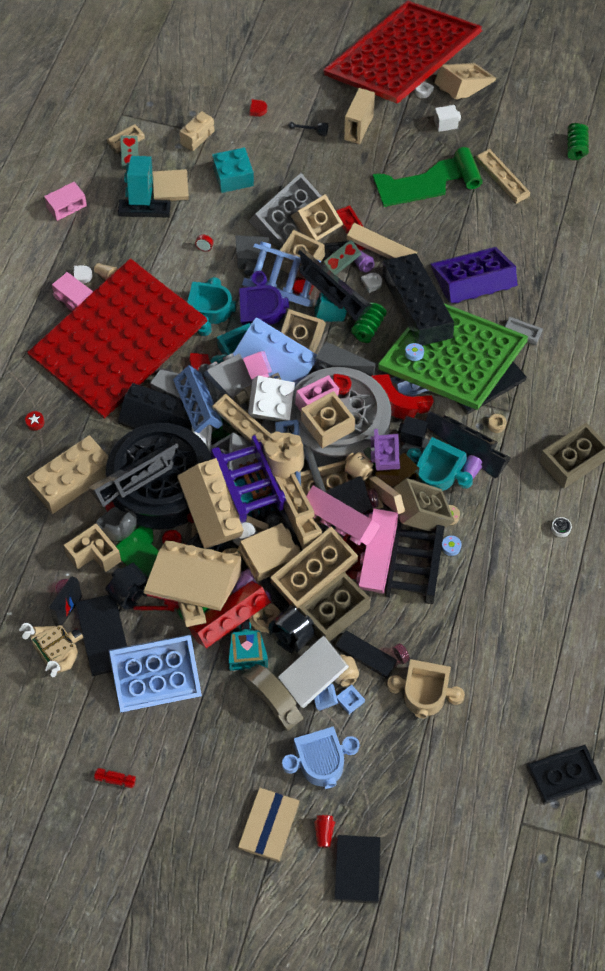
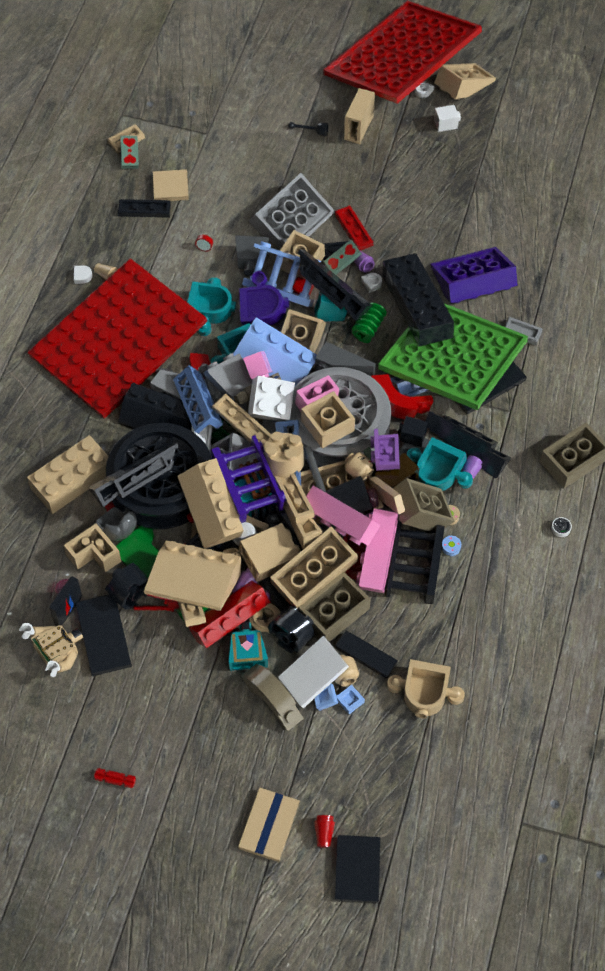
(34, 420): red tile -> none
(65, 201): bright pink brick -> none
(70, 291): bright pink brick -> none
(139, 180): teal brick -> none
(155, 673): light blue slope -> none
(172, 535): red tile -> none
(196, 131): tan brick -> none
(233, 170): teal brick -> none
(258, 108): red tile -> none
(317, 218): tan brick -> none
(320, 756): light blue piece -> none
(343, 382): red tile -> none
(377, 243): tan tile -> none
(401, 653): clear pink tile -> none
(414, 352): light blue tile -> none
(430, 183): green door -> none
(496, 423): tan tile -> none
(502, 176): tan tile -> none
(564, 774): black tile -> none
(577, 141): green piece -> none

